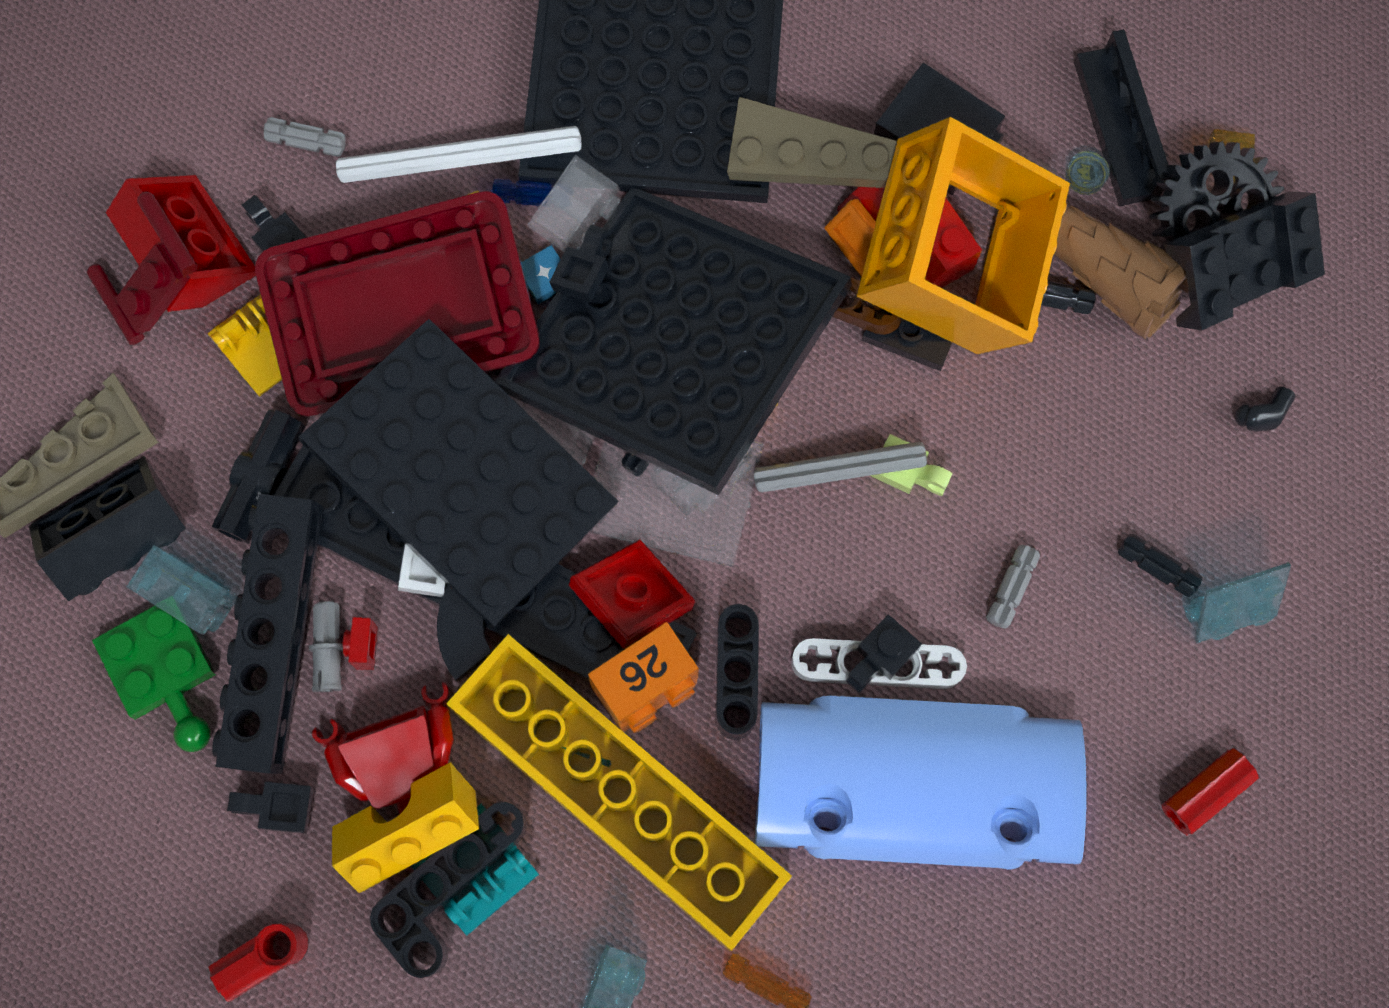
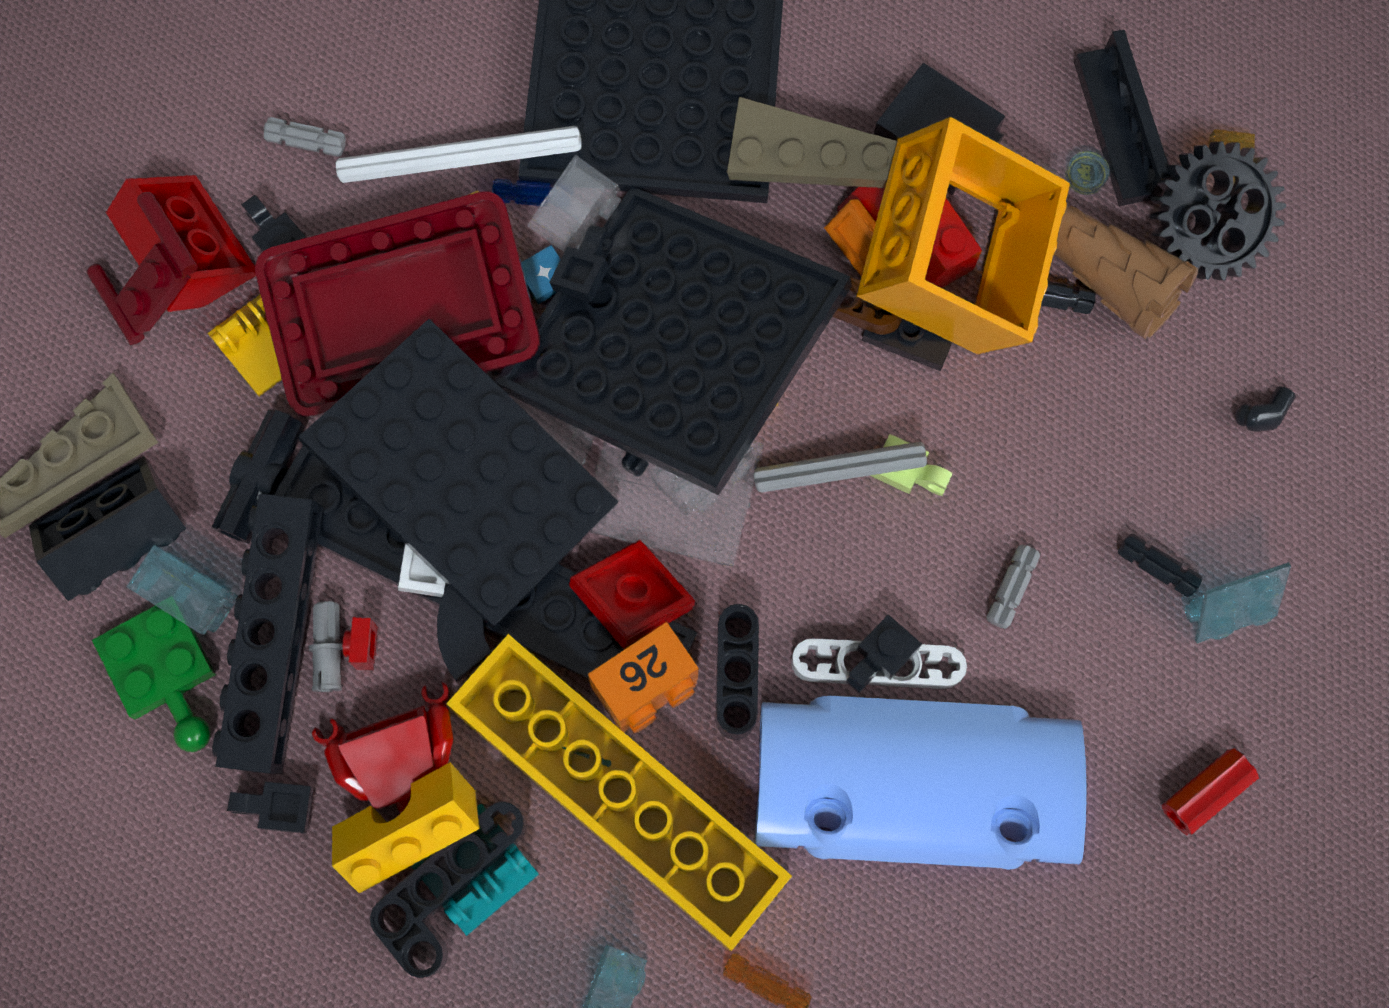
(256, 960): red piece -> none
(1248, 257): black piece -> none

